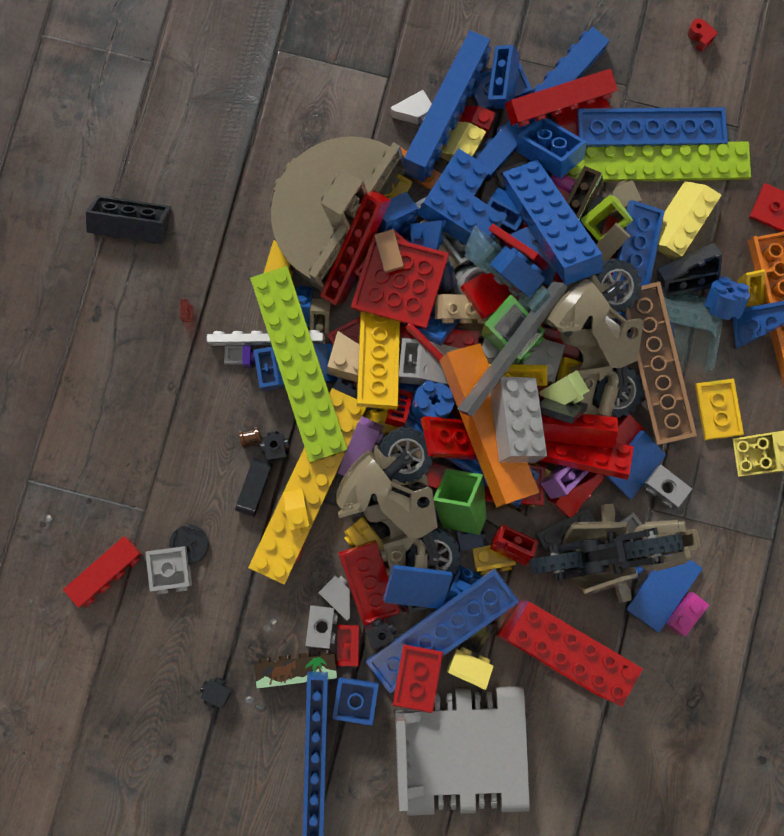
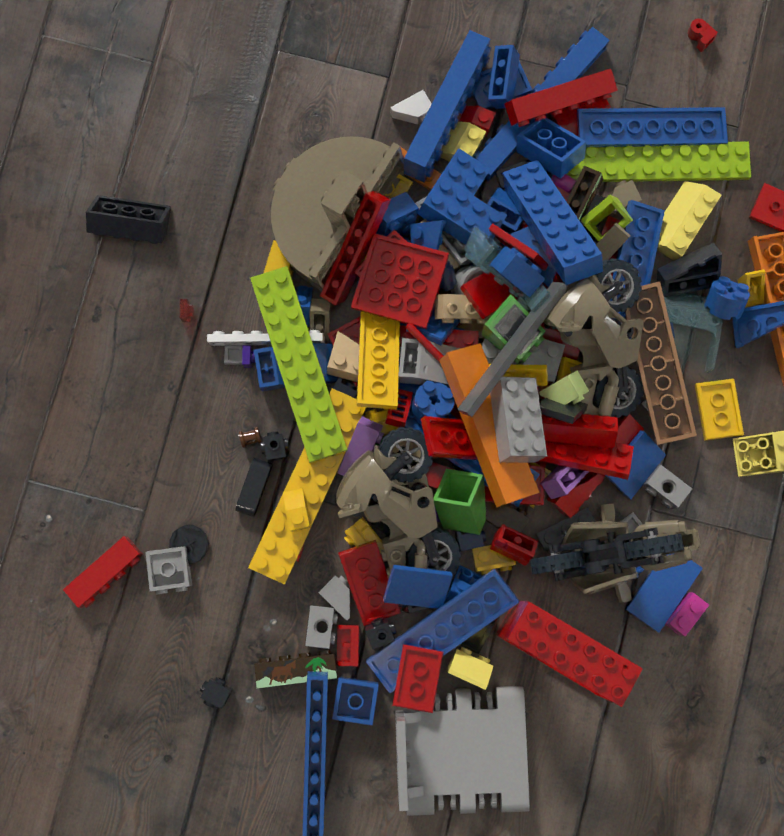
(389, 251): medium nougat tile -> none

